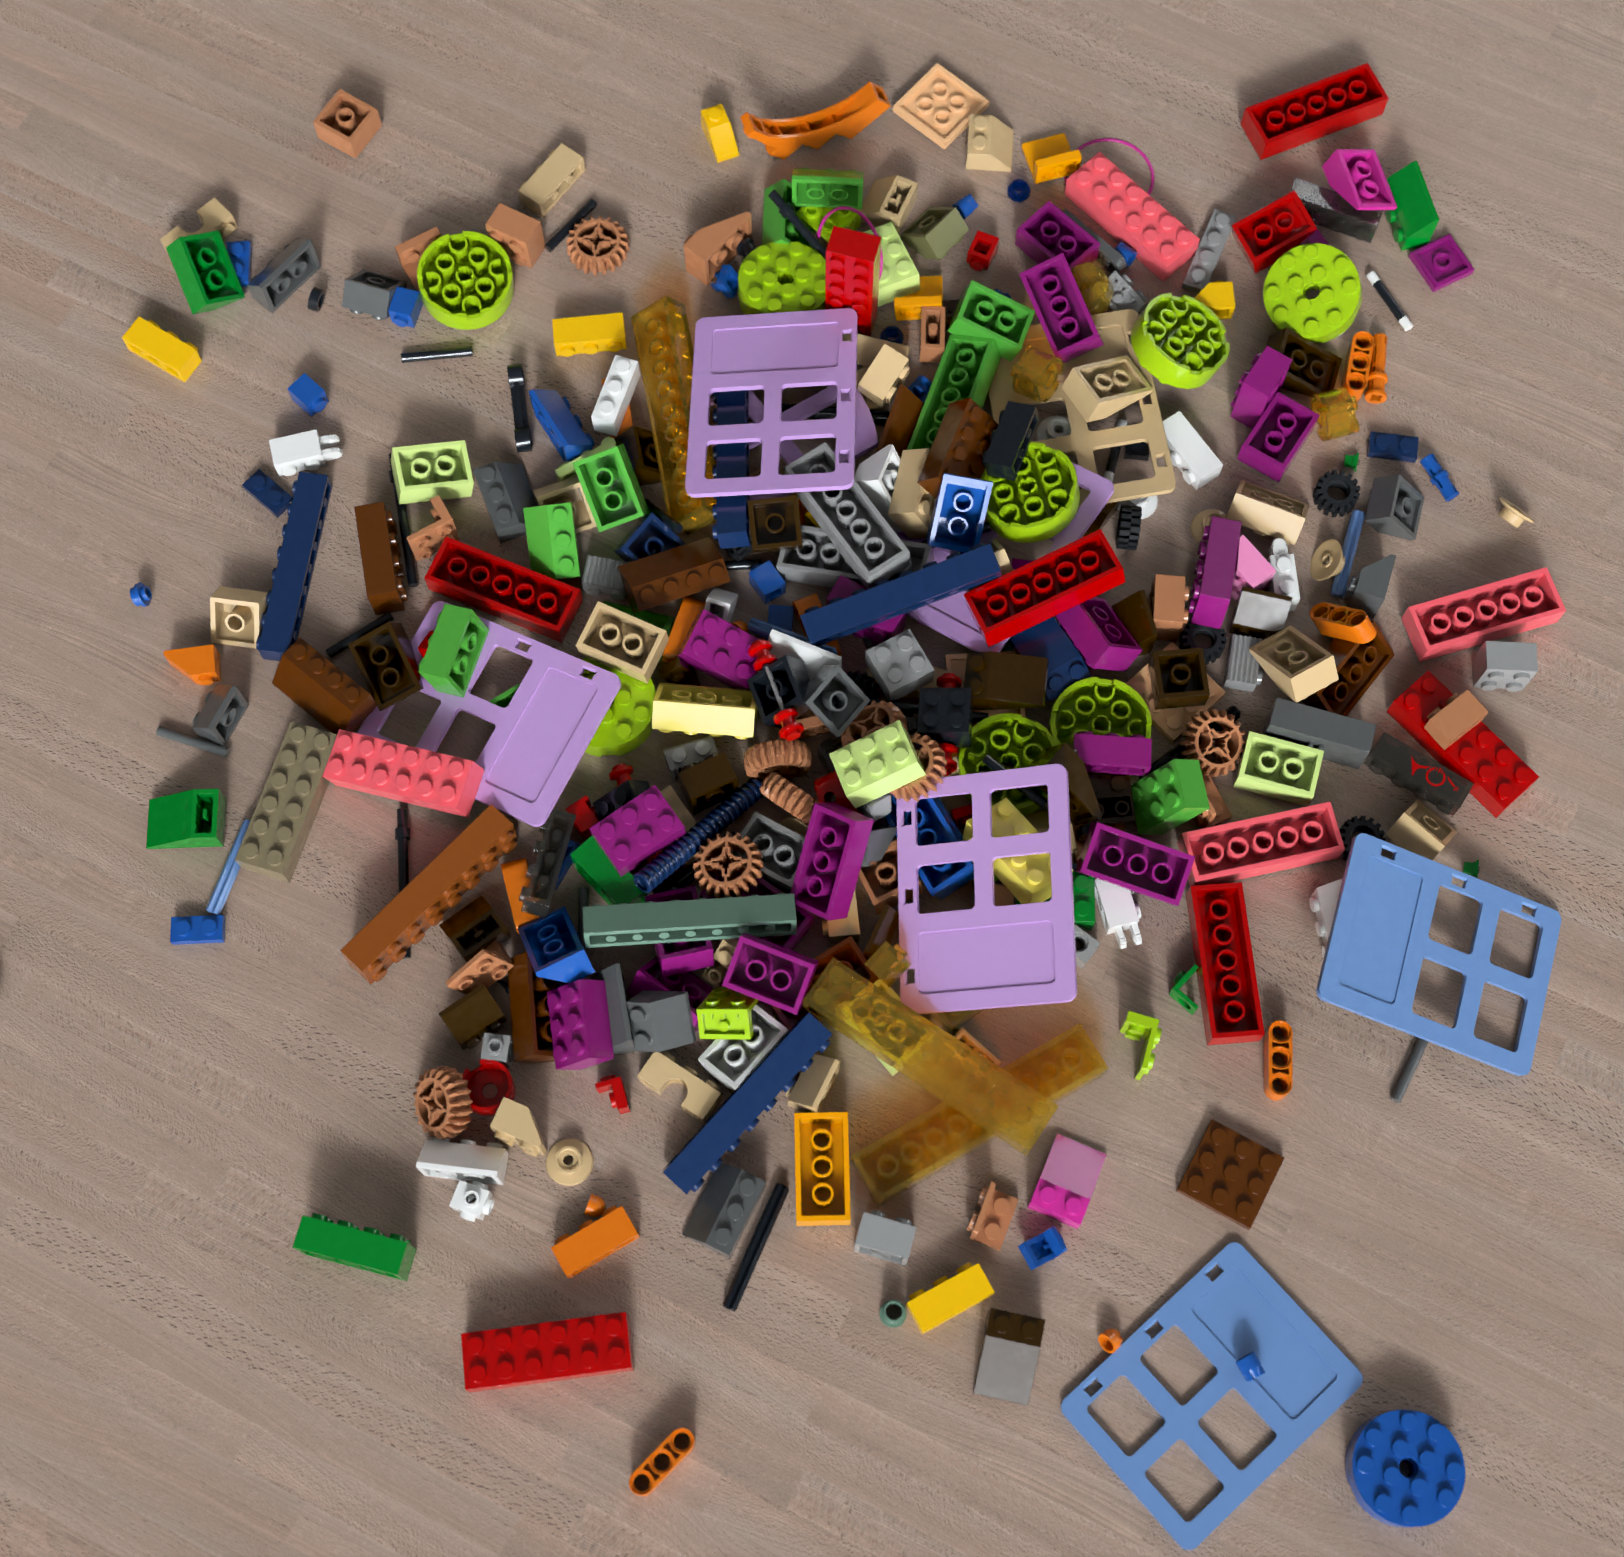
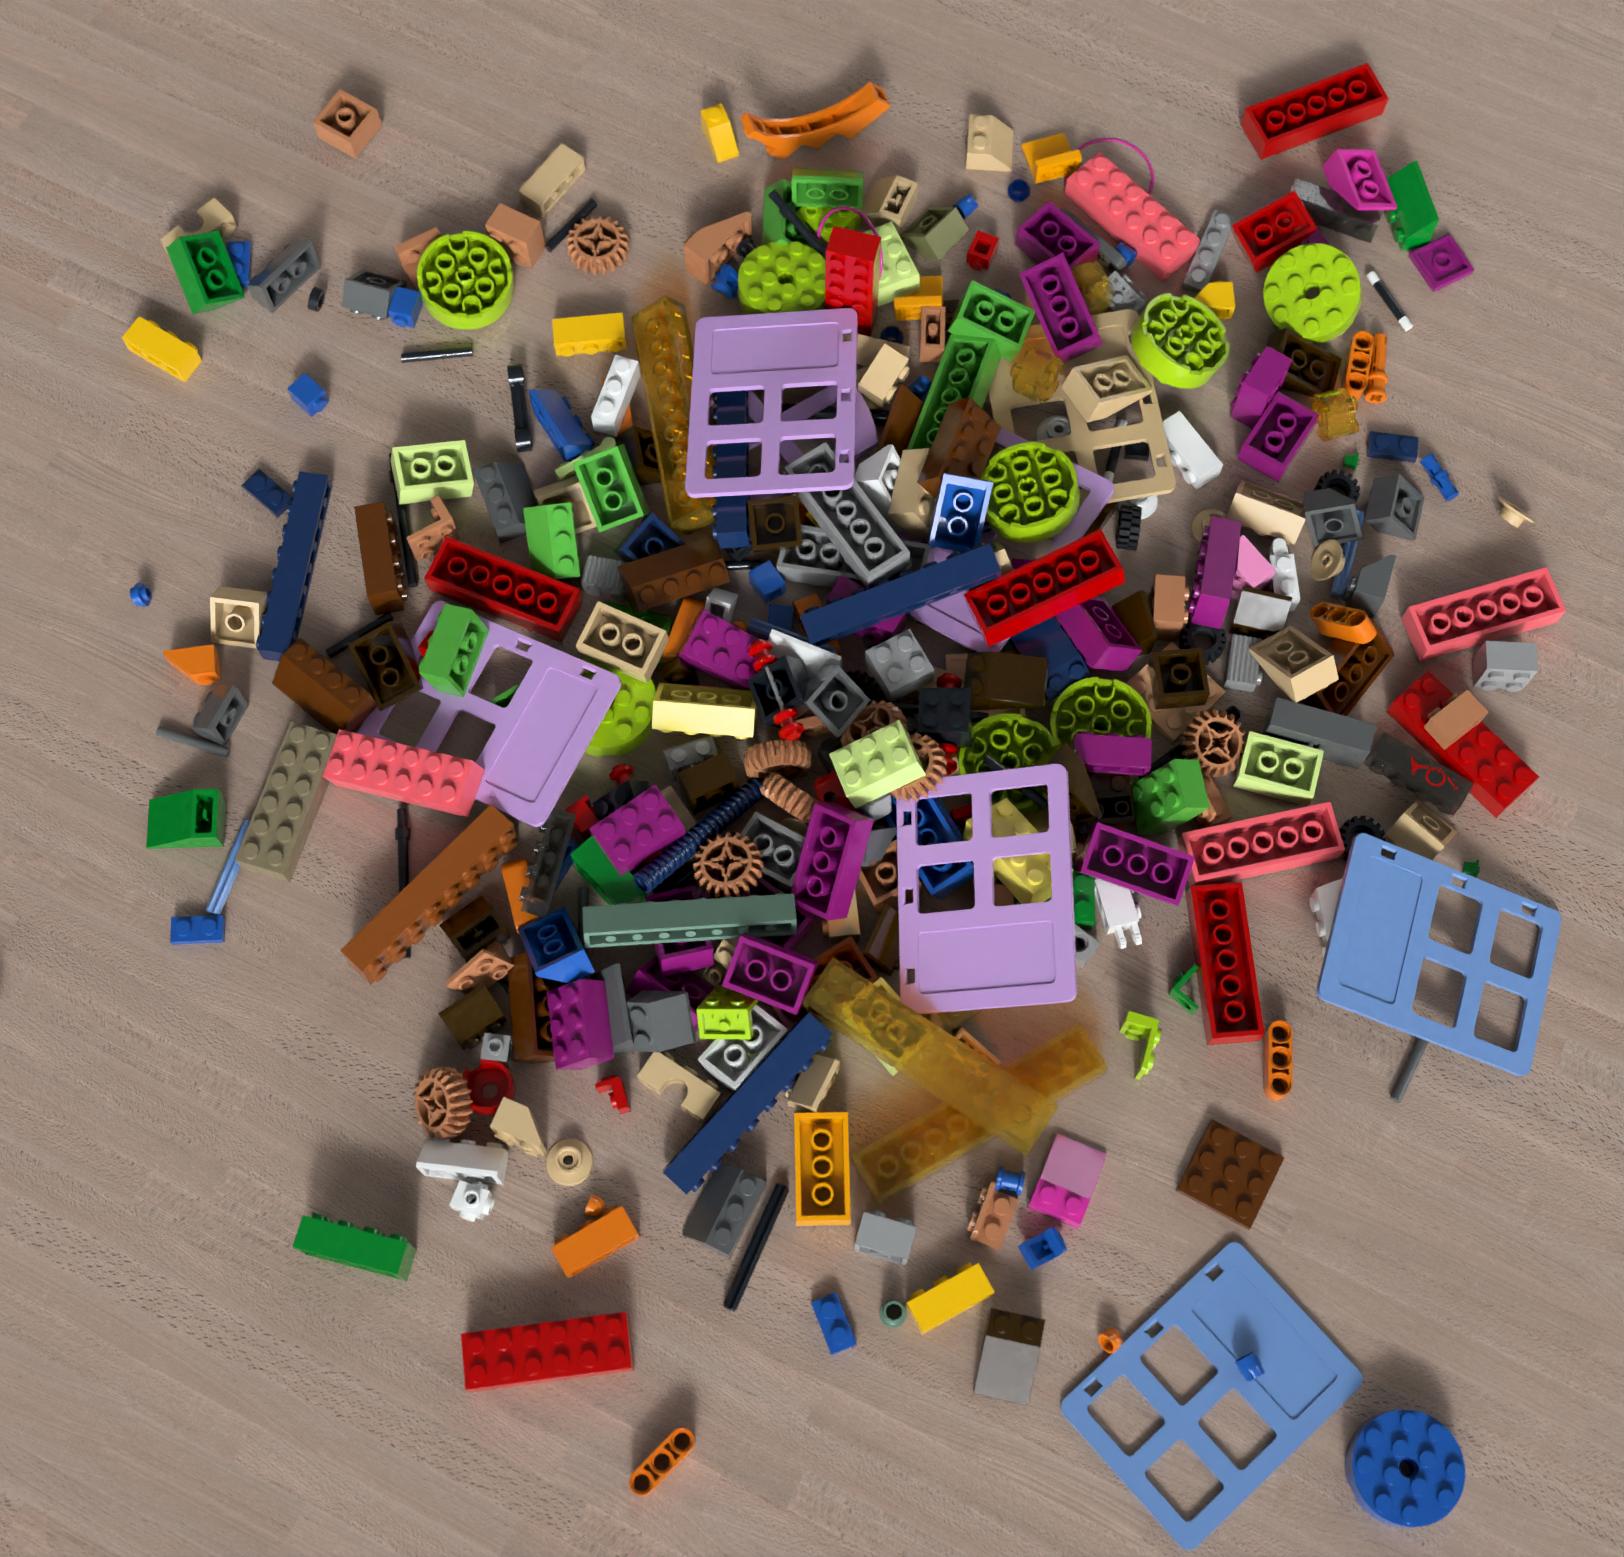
(303, 452): white hinge -> none
(664, 517): black bar -> none
(833, 1323): none -> blue plate
(888, 963): clear yellow brick -> none
(940, 106): light nougat plate -> none
(1010, 440): black brick -> none
(1010, 1180): none -> blue bush
(1331, 517): none -> dark grey slope

